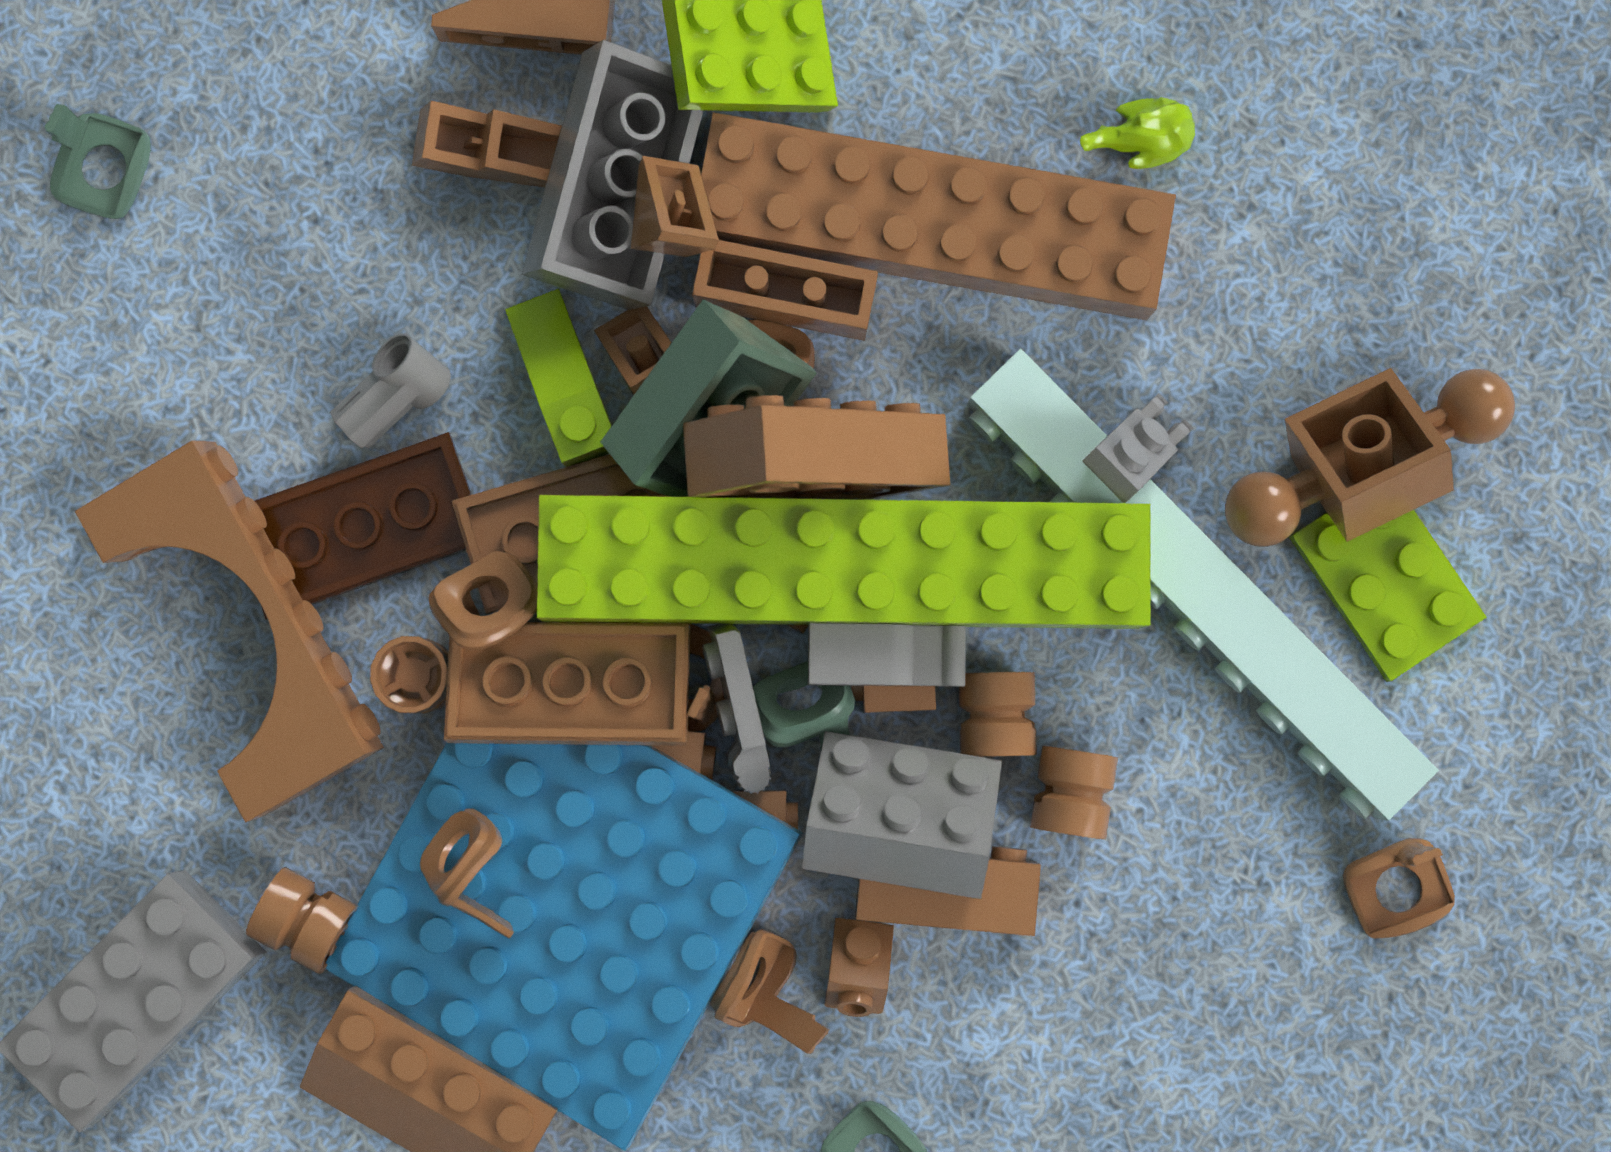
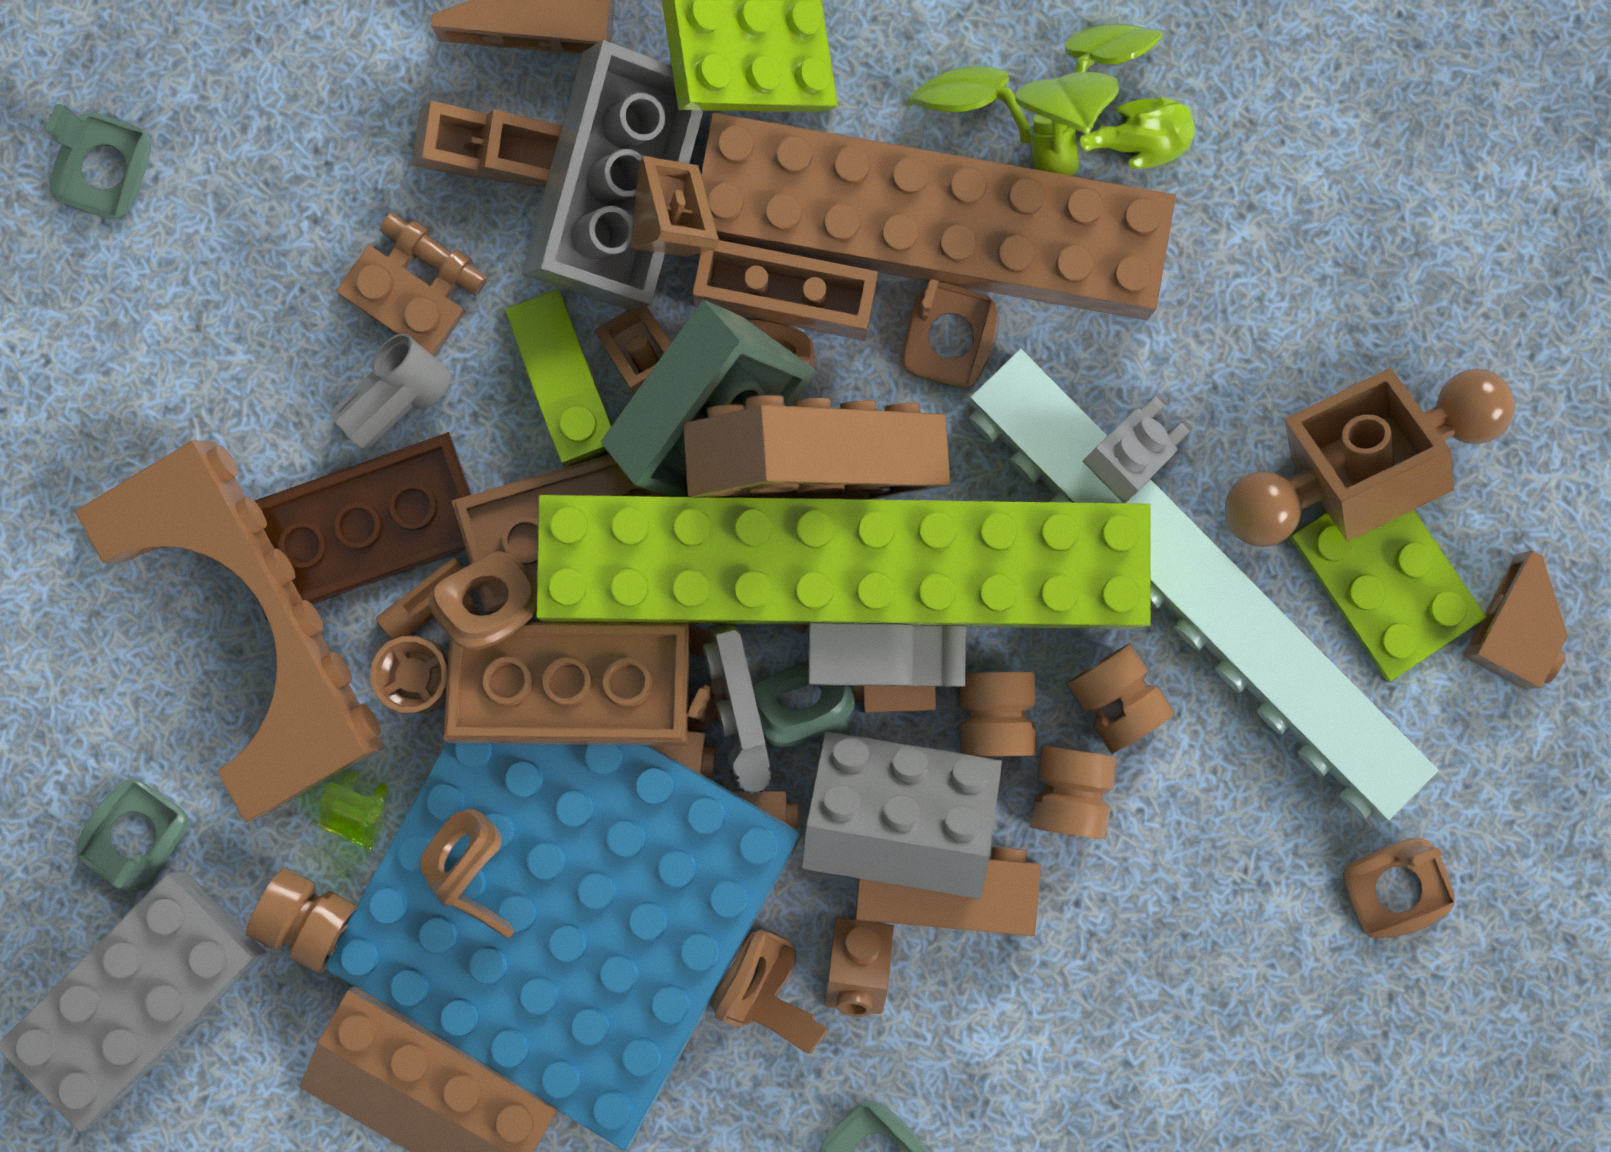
(97, 848): none -> sand green piece
(351, 813): none -> clear neon green tile
(398, 617): none -> medium nougat piece
(401, 299): none -> medium nougat plate
(943, 299): none -> medium nougat piece
(1061, 104): none -> lime plant
(1121, 699): none -> medium nougat wheel
(1522, 626): none -> medium nougat slope

